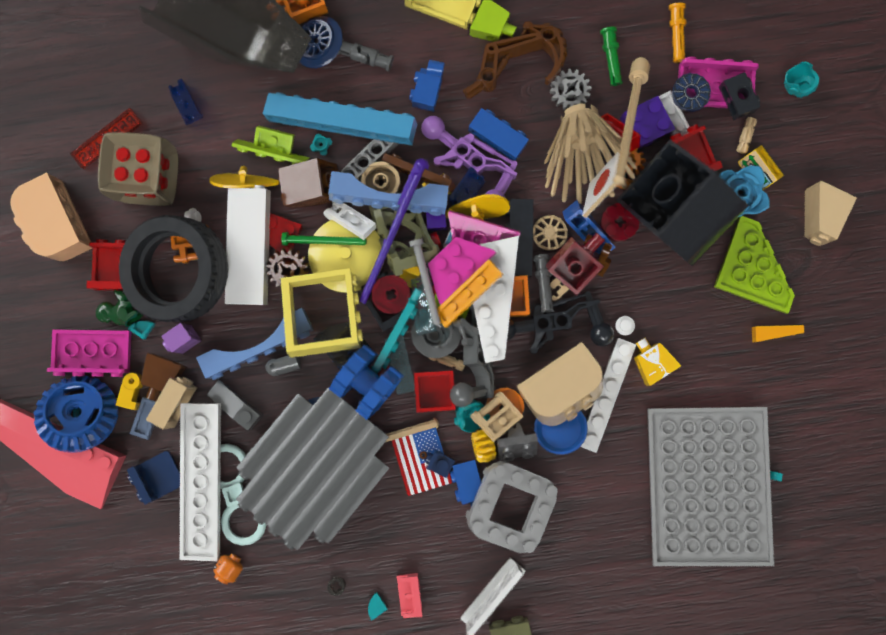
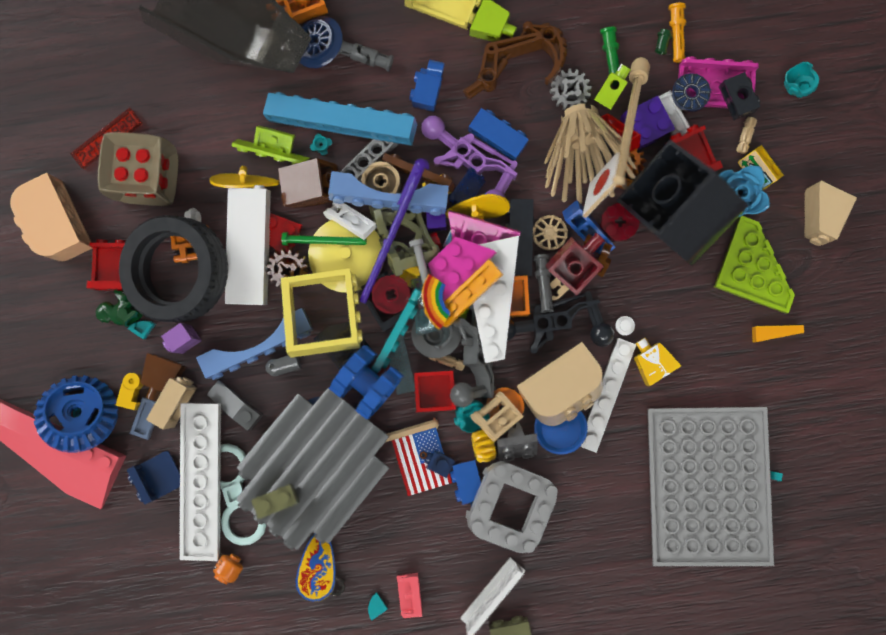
(90, 352): dark pink bracket -> none
(185, 102): clear blue hinge -> none
(275, 501): none -> olive brick
(316, 571): none -> shield
(433, 301): none -> tile
(607, 95): none -> lime torso
(663, 41): none -> dark green pin

